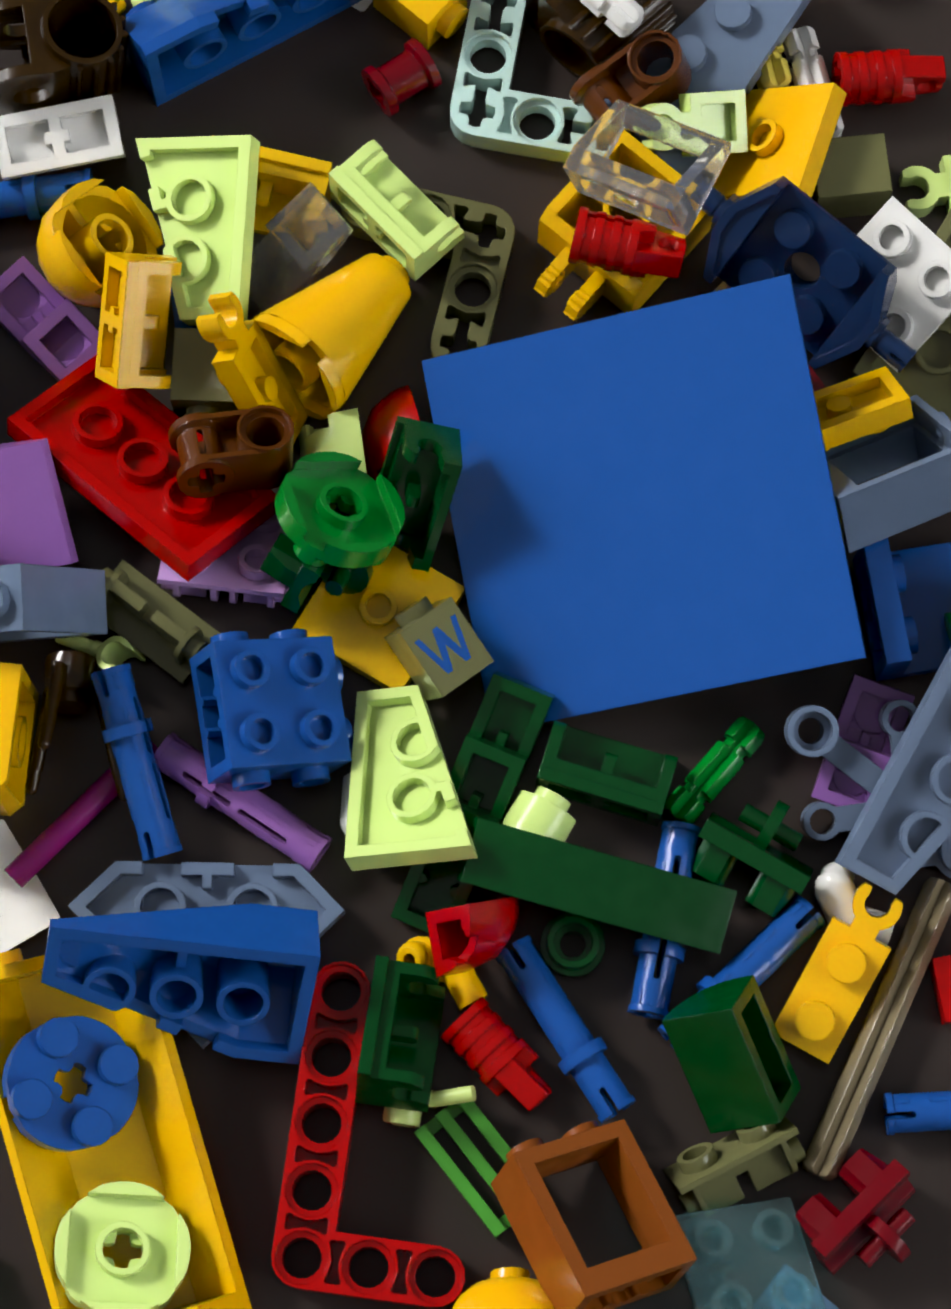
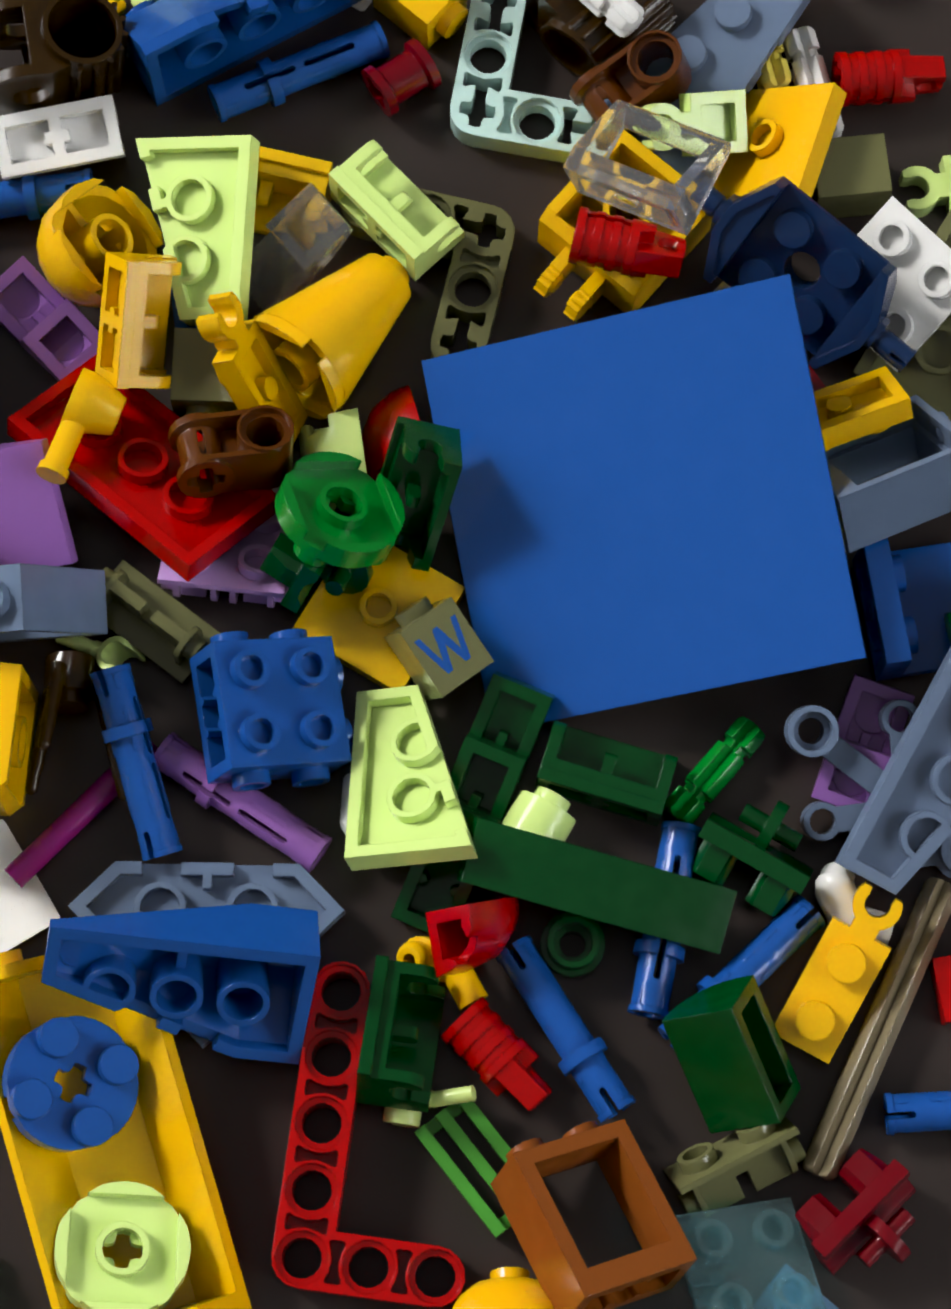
(90, 410): none -> yellow bar
(298, 71): none -> blue pin

